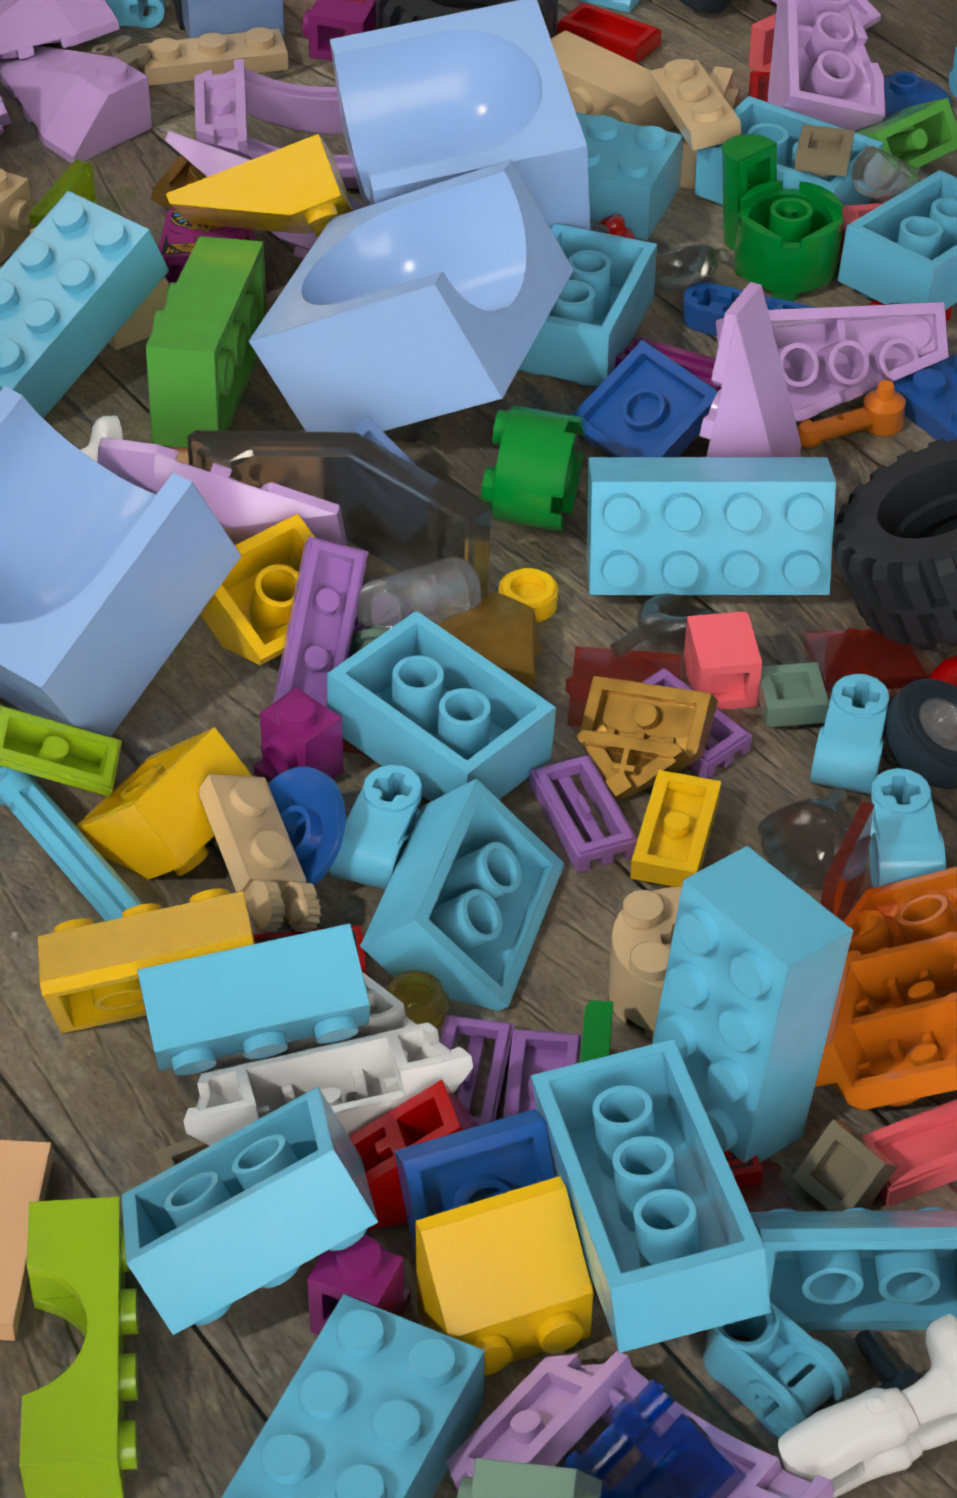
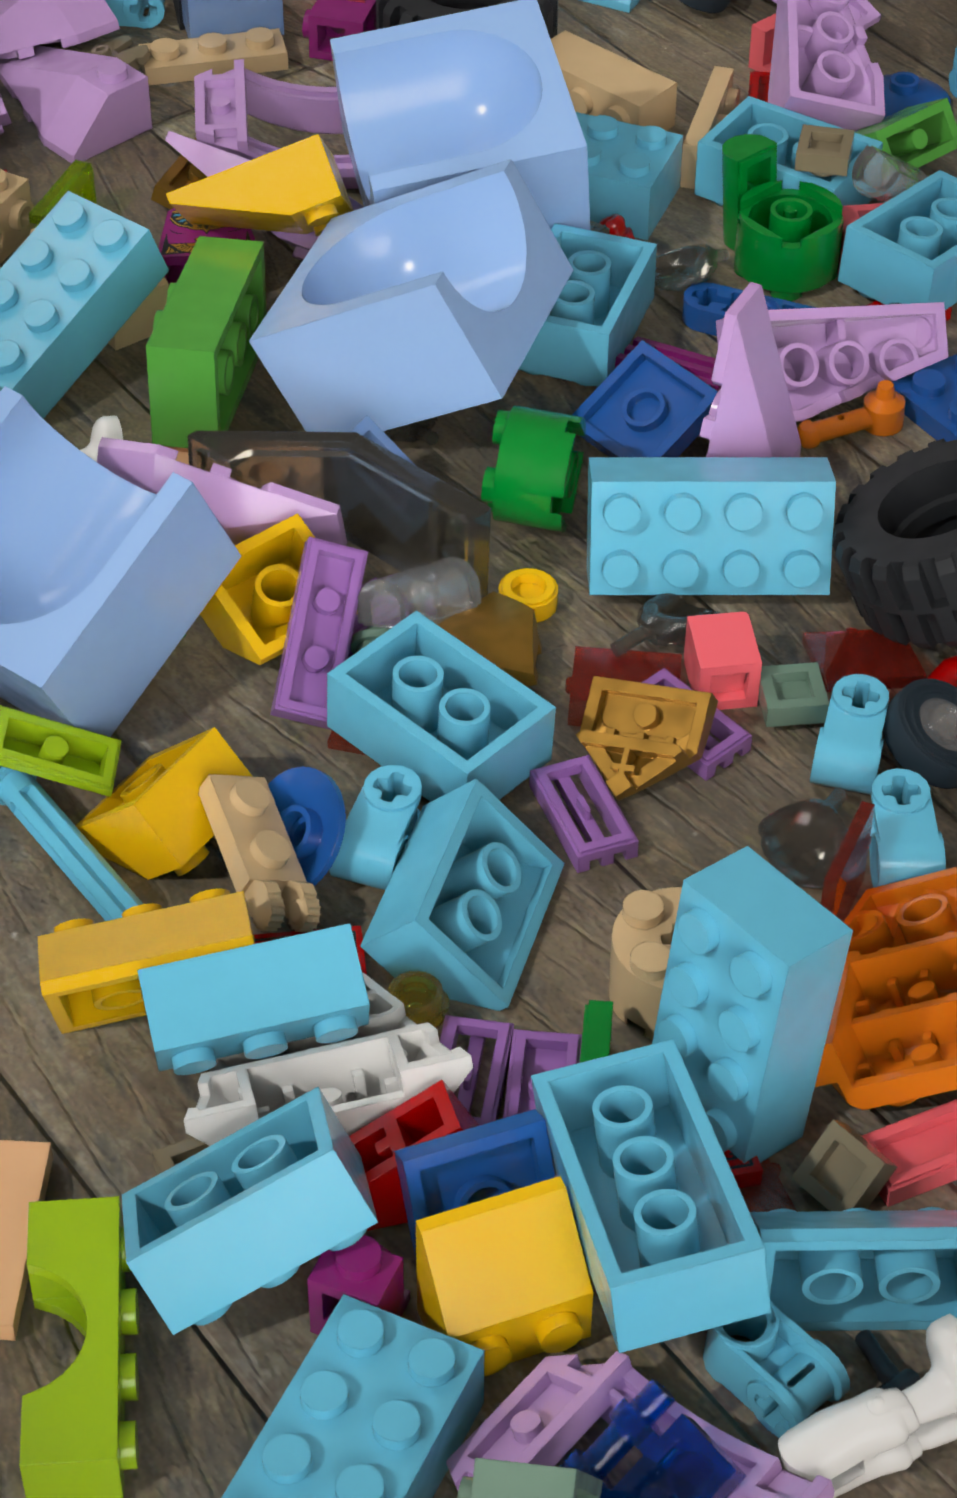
(299, 734): magenta brick -> none
(611, 31): red tile -> none
(675, 828): yellow plate -> none
(695, 103): tan plate -> none

